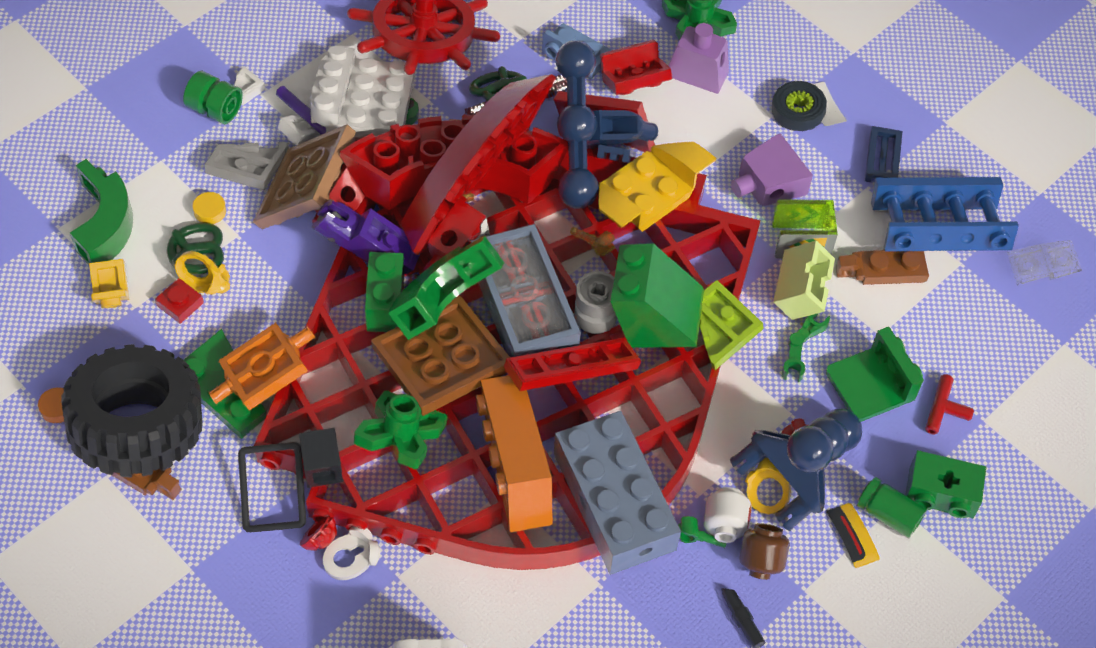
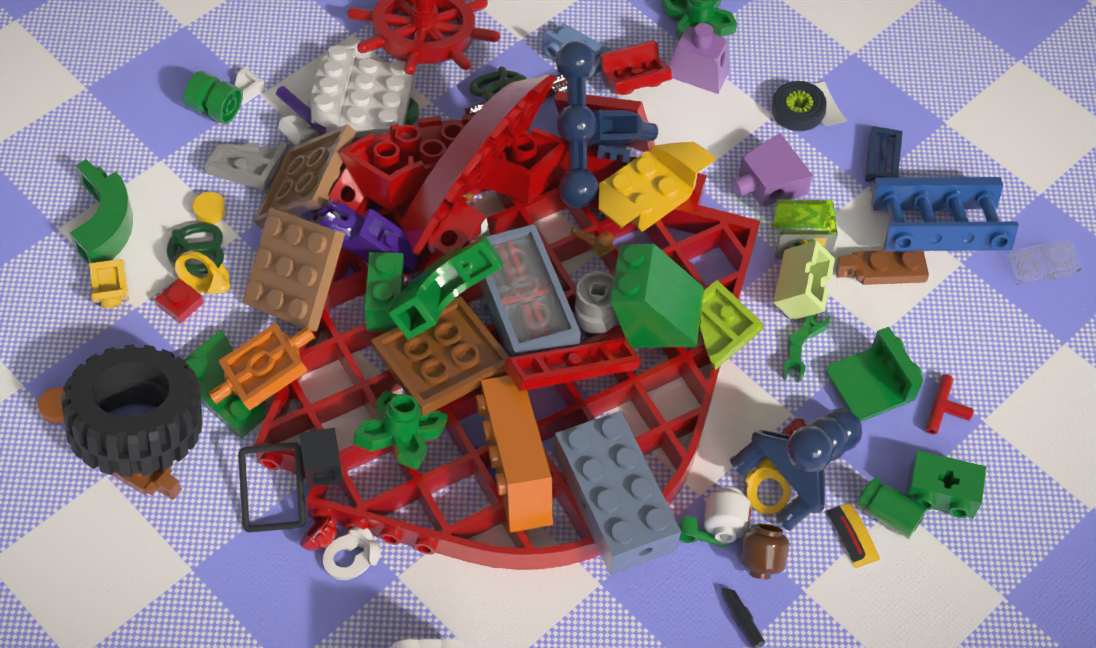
(293, 268): none -> medium nougat plate

